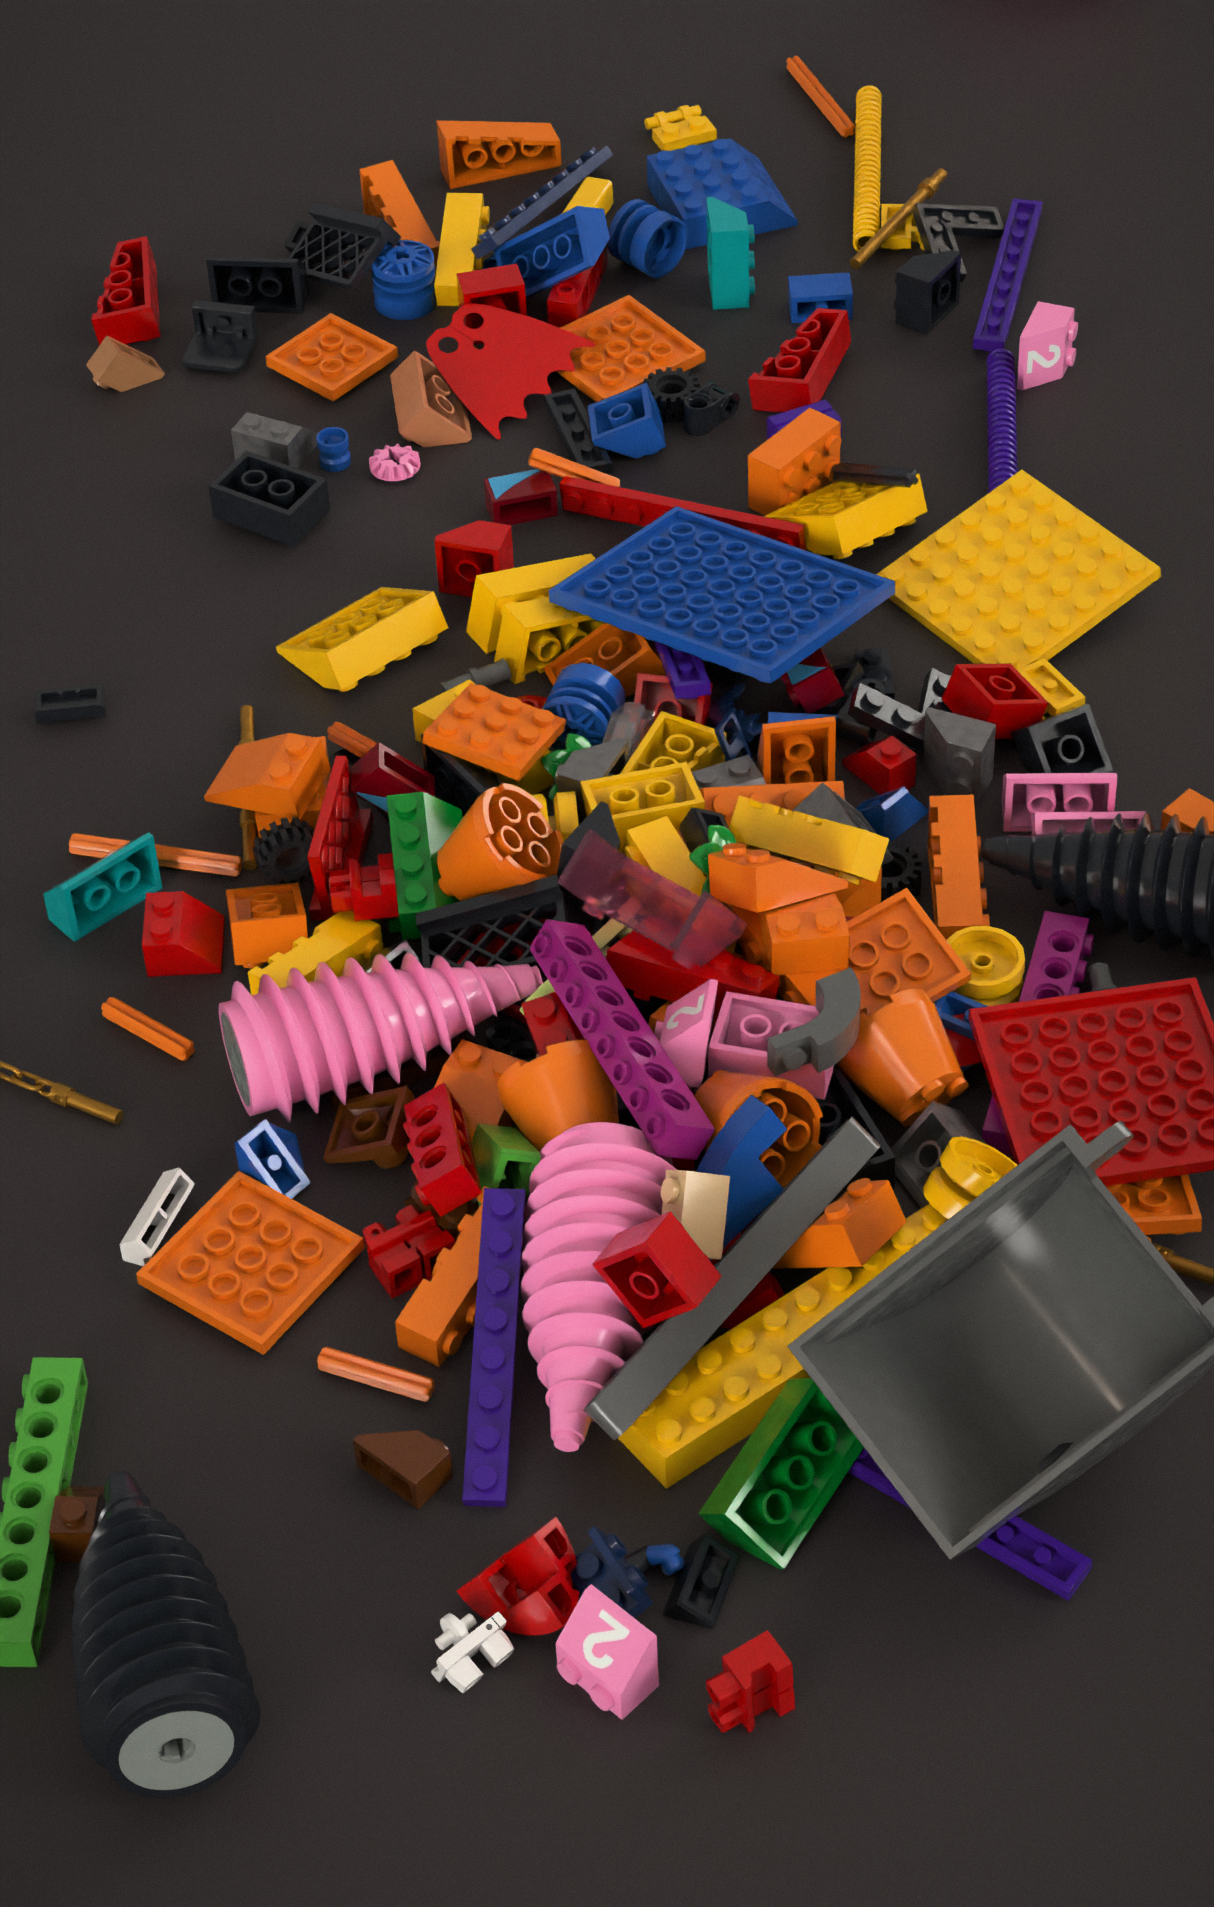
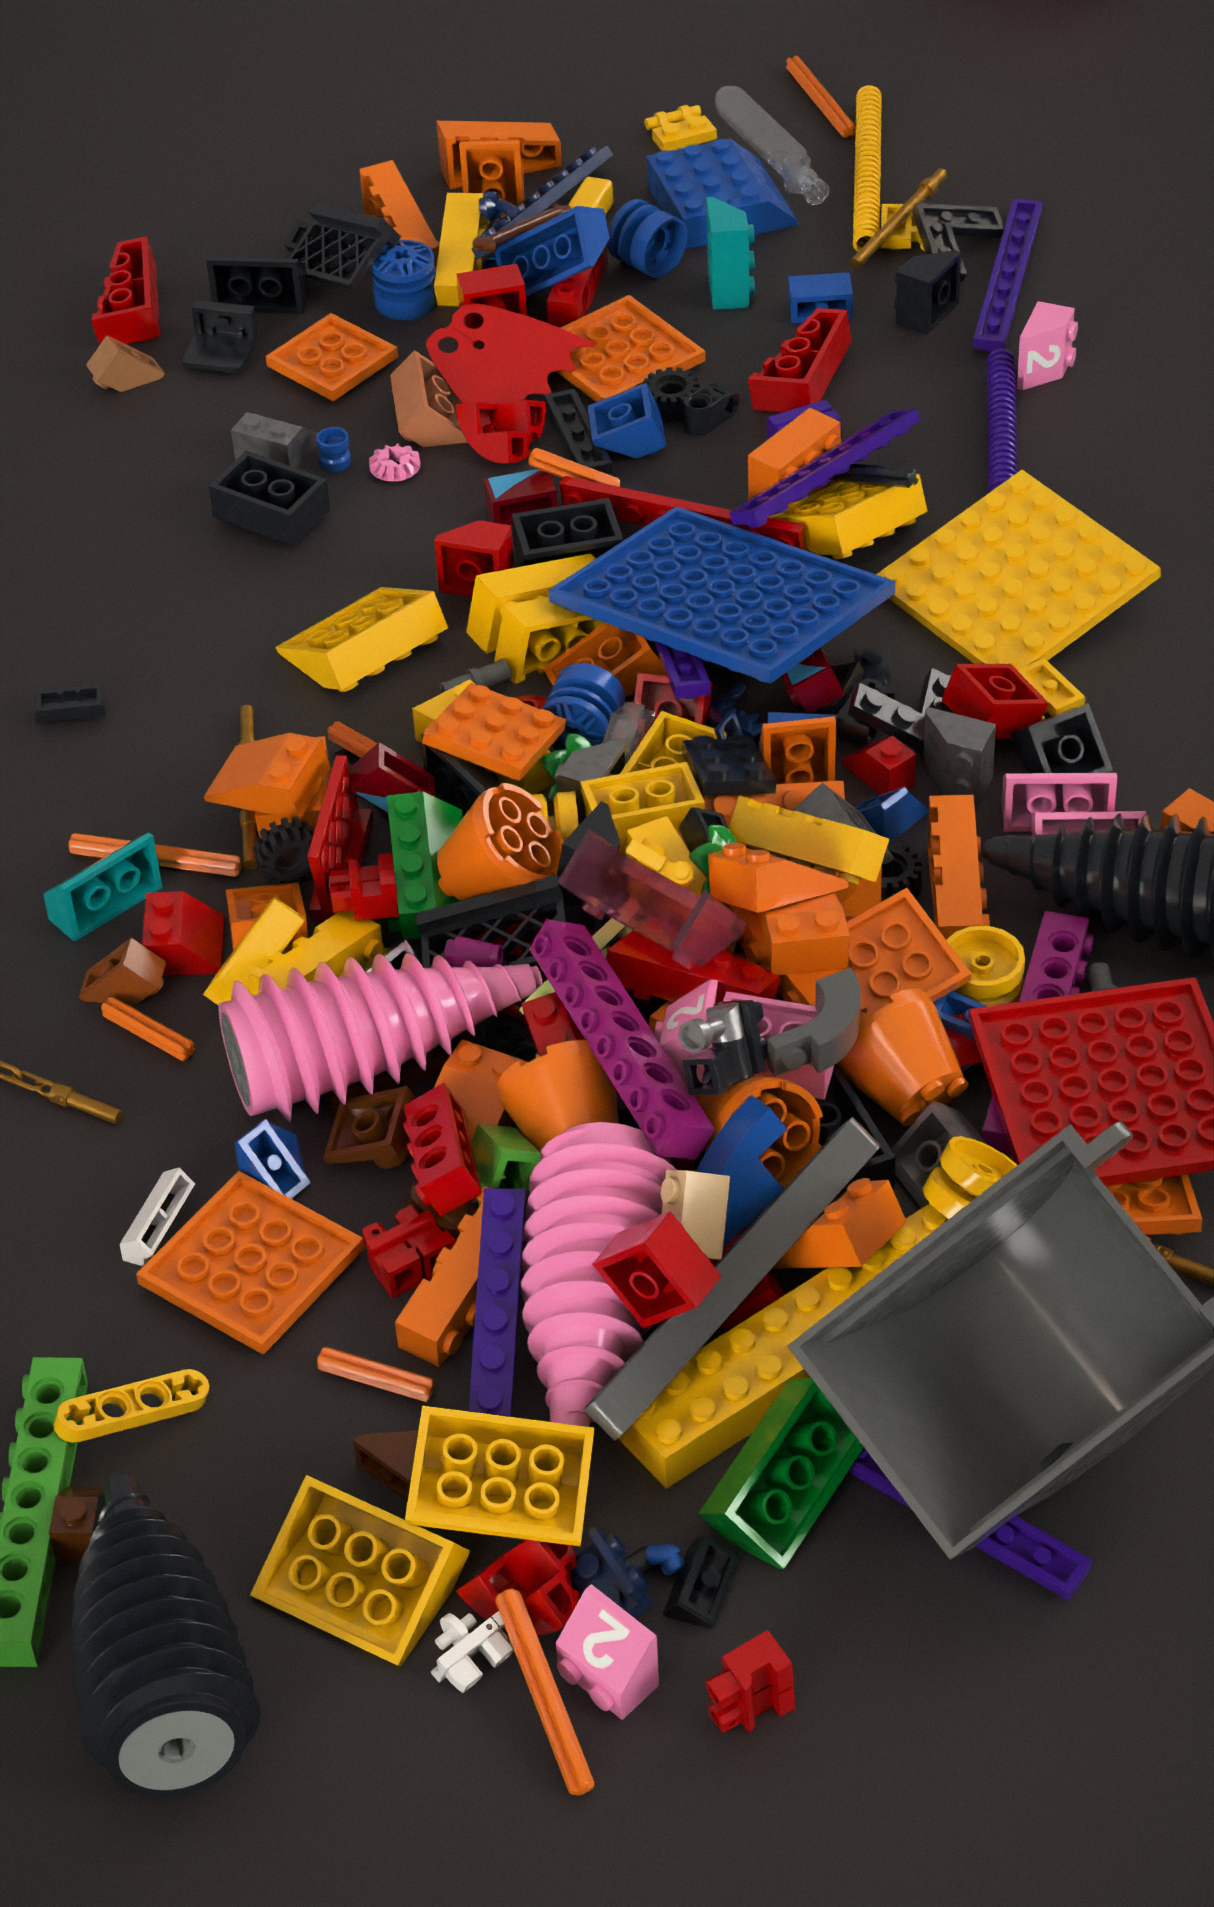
(126, 974): none -> dark orange slope
(129, 1400): none -> yellow beam
(266, 937): none -> yellow piece
(358, 1571): none -> yellow slope
(478, 952): none -> magenta cone
(490, 242): none -> reddish brown piece
(493, 168): none -> orange slope
(493, 207): none -> dark blue plate
(500, 1476): none -> yellow slope
(502, 429): none -> red brick
(544, 1692): none -> orange axle
(565, 531): none -> black slope
(652, 856): none -> yellow plate
(728, 766): none -> black plate
(735, 1049): none -> black hips
(771, 142): none -> clear piece
(818, 471): none -> dark purple plate

